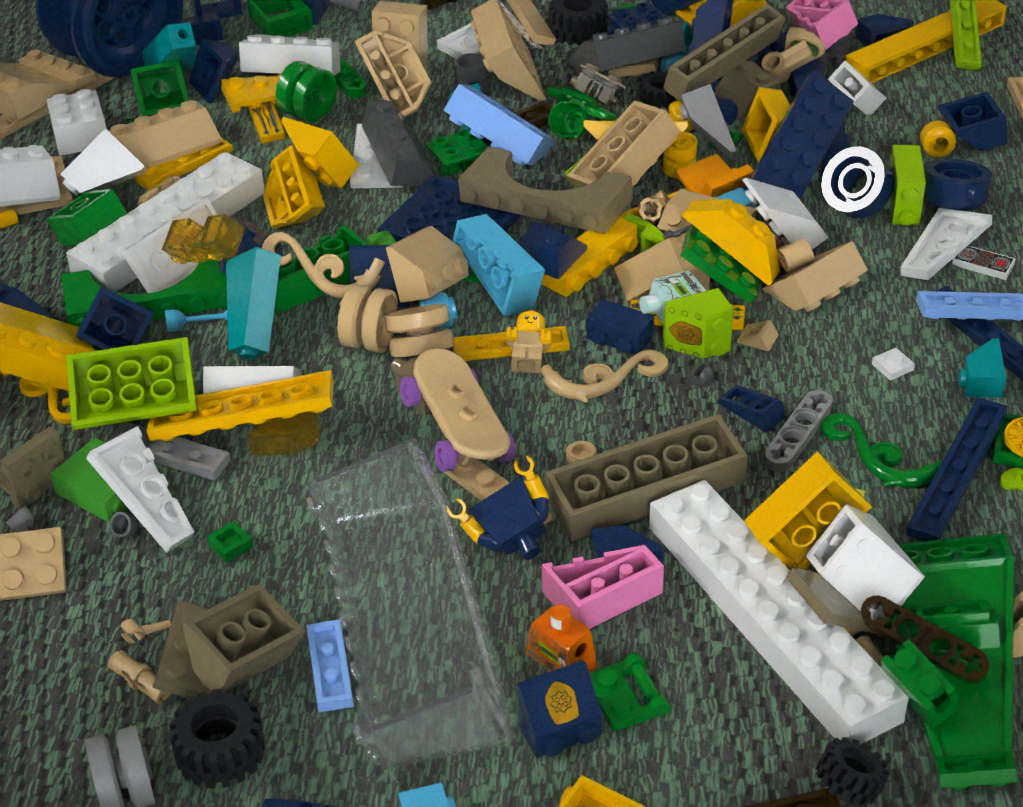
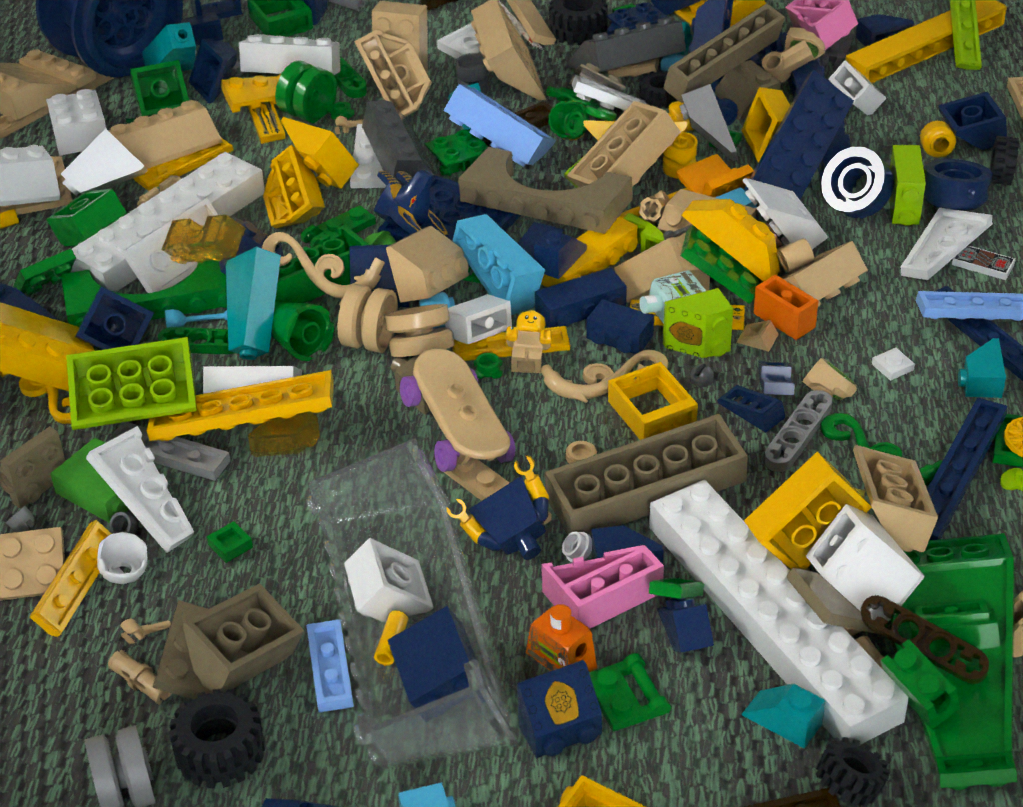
(48, 270): none -> green plate
(71, 582): none -> yellow tile
(118, 551): none -> white hair
(194, 334): none -> green beam
(302, 328): none -> green cone
(340, 109): none -> green plate
(342, 121): none -> tan hand
(355, 219): none -> green hinge
(386, 582): none -> white slope
(395, 624): none -> yellow axle
(407, 204): none -> dark blue piece
(432, 657): none -> dark blue brick
(479, 318): none -> white brick
(488, 366): none -> green plate
(577, 545): none -> white plate
(578, 297): none -> dark blue brick
(607, 96): none -> white plate
(656, 376): none -> yellow window
(676, 588): none -> green tile
(686, 624): none -> dark blue slope
(776, 378): none -> slope
(786, 307): none -> orange brick
(788, 712): none -> teal slope
(828, 378): none -> tan rock
(897, 497): none -> tan slope
(1004, 160): none -> black tyre

